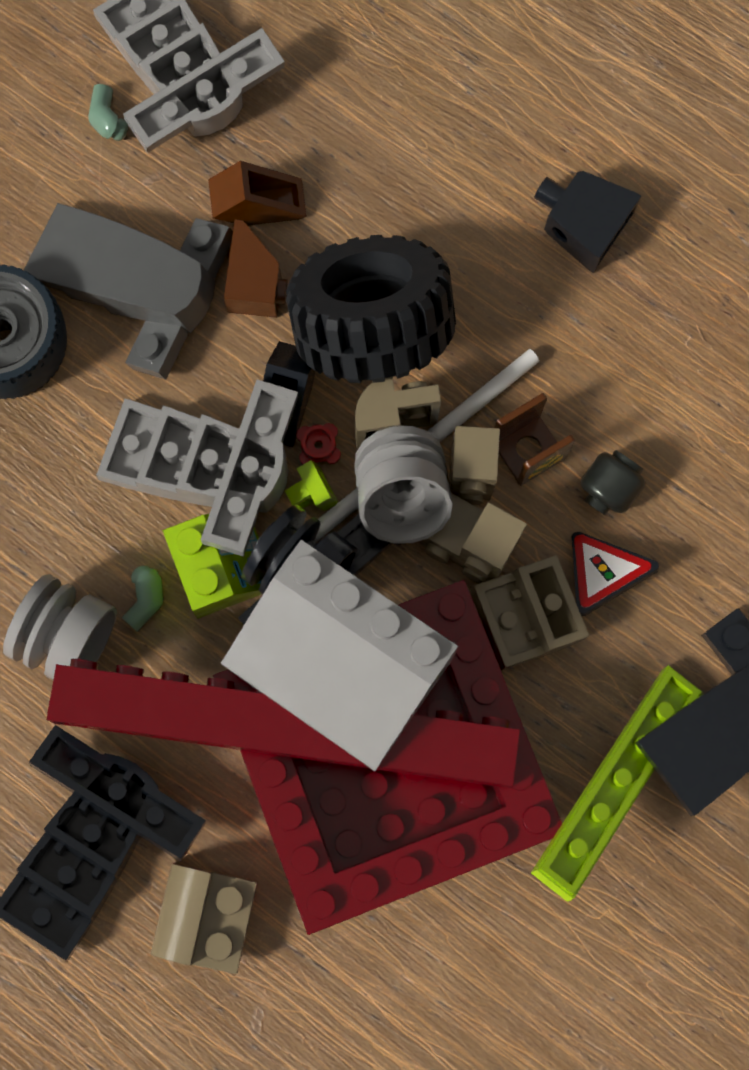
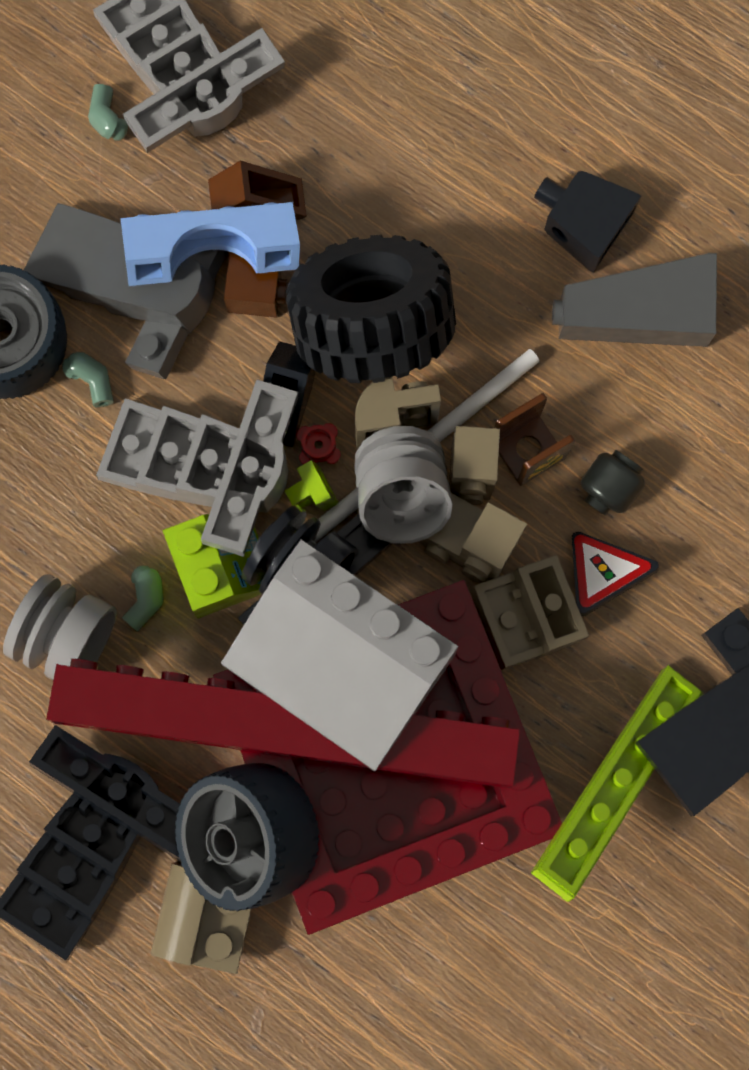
(93, 372): none -> sand green arm
(246, 836): none -> wheel
(258, 233): none -> light blue arch
(645, 305): none -> dark grey slope

